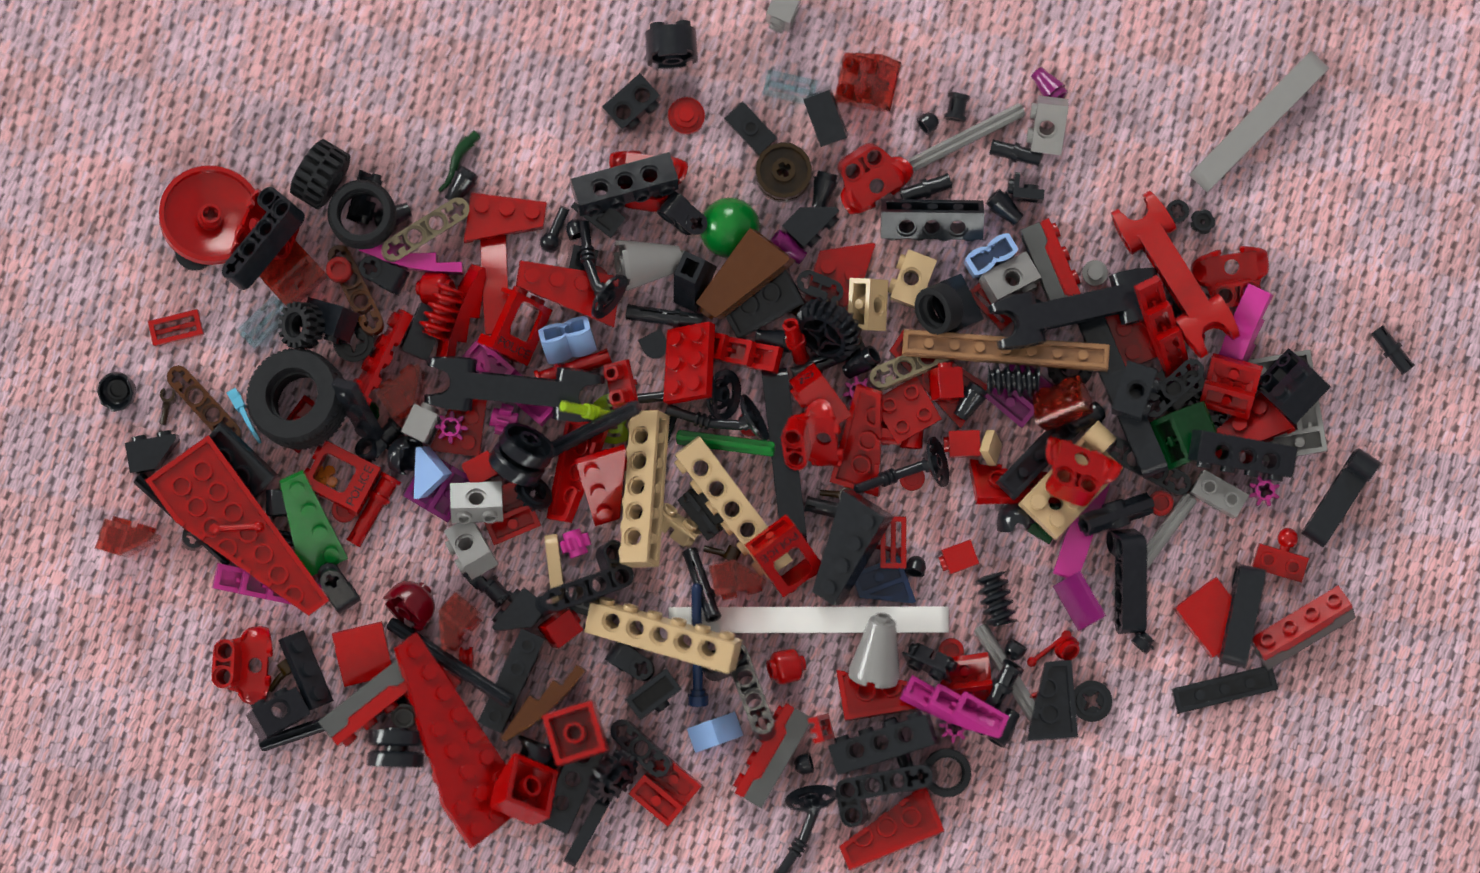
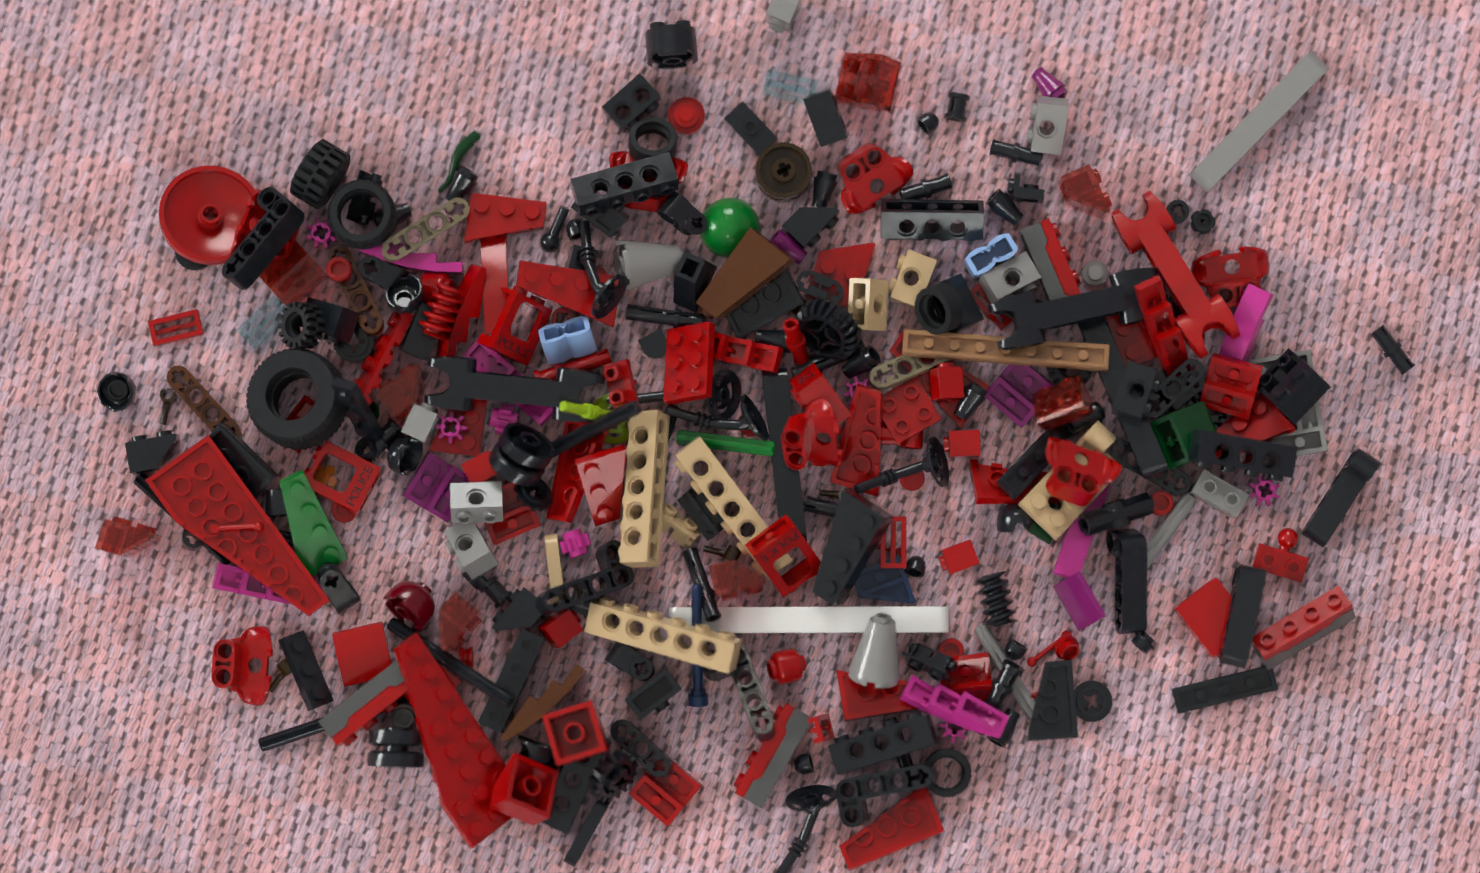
(240, 406): medium azure piece -> none
(266, 723): black brick -> none
(315, 230): none -> dark pink gear
(379, 497): red pin -> none
(405, 294): none -> black hair
(429, 472): light blue slope -> none
(563, 311): none -> red bush
(651, 125): none -> black tyre
(715, 732): light blue slope -> none
(967, 137): light grey axle -> none
(991, 447): tan tile -> none
(1013, 380): black piece -> none
(1083, 192): none -> clear red slope

